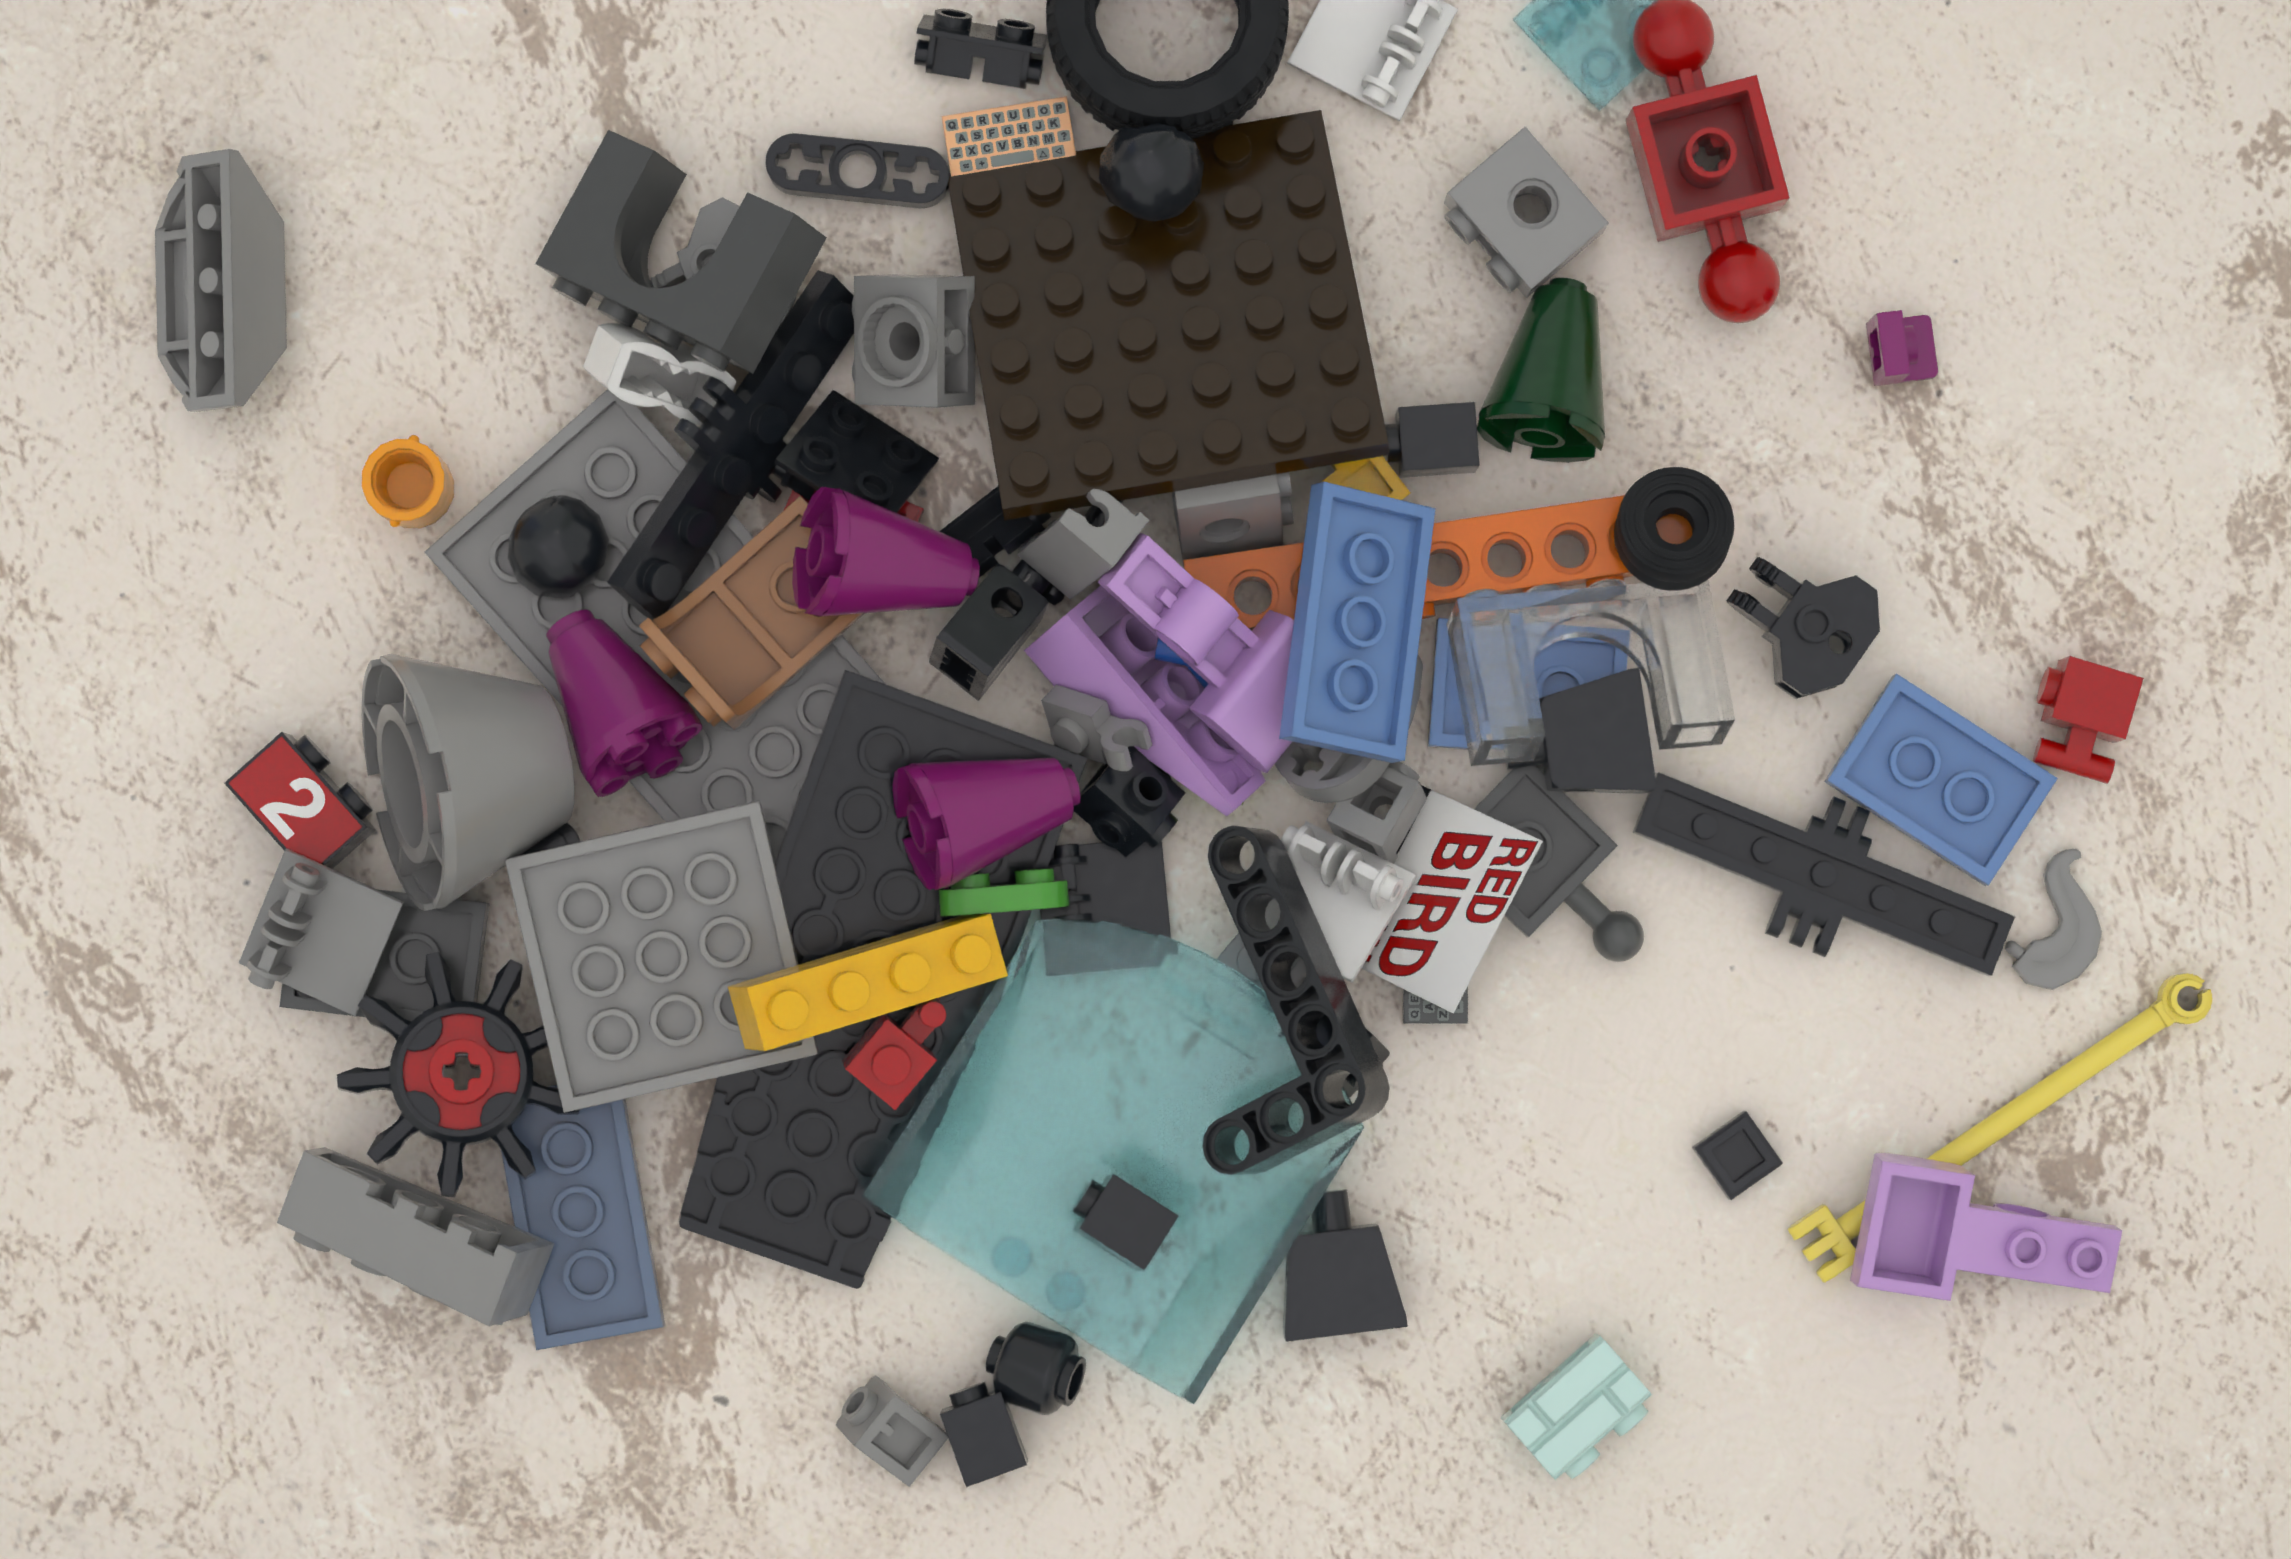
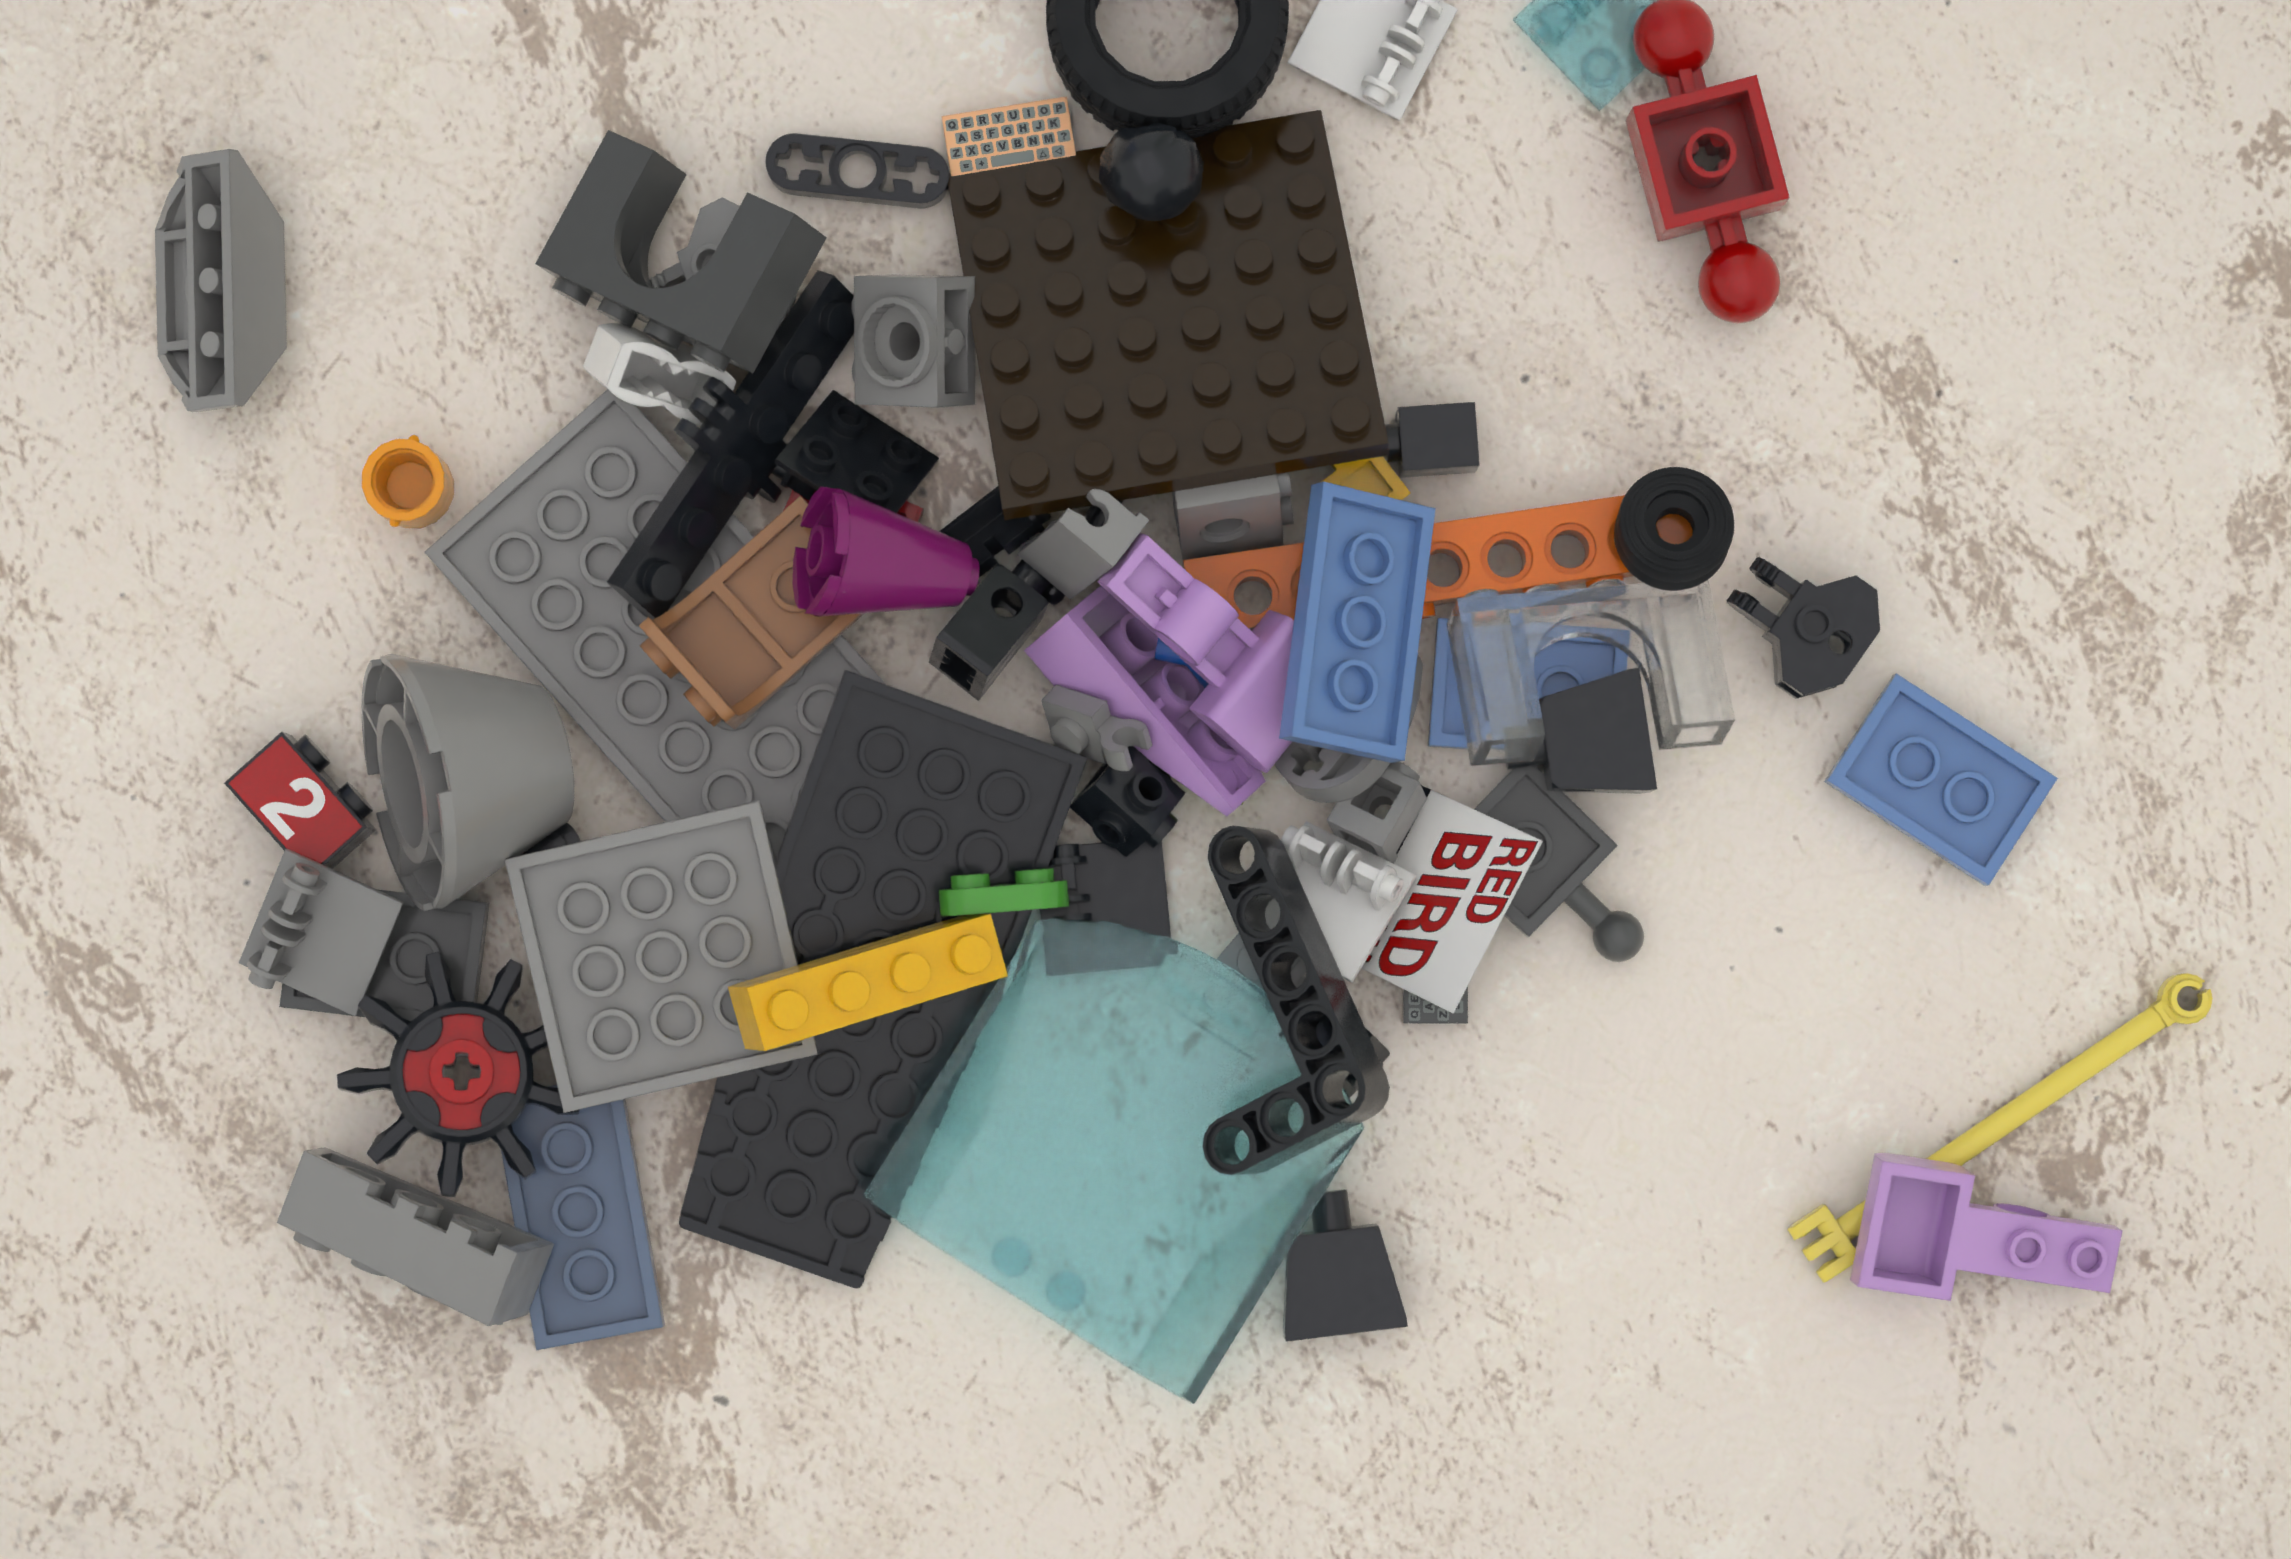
(557, 547): black hair -> none
(616, 705): magenta cone -> none
(890, 1430): light grey bracket -> none
(892, 1055): red brick -> none
(957, 40): black hinge -> none
(978, 812): magenta cone -> none
(982, 1434): black brick -> none
(1036, 1368): black head -> none
(1123, 1221): black brick -> none
(1520, 251): light grey brick -> none
(1550, 379): dark green cone -> none
(1578, 1408): light aqua brick -> none
(1737, 1155): black tile -> none
(1823, 875): black hinge -> none
(1901, 348): magenta bracket -> none
(2075, 941): light grey piece -> none
(2090, 704): red brick -> none

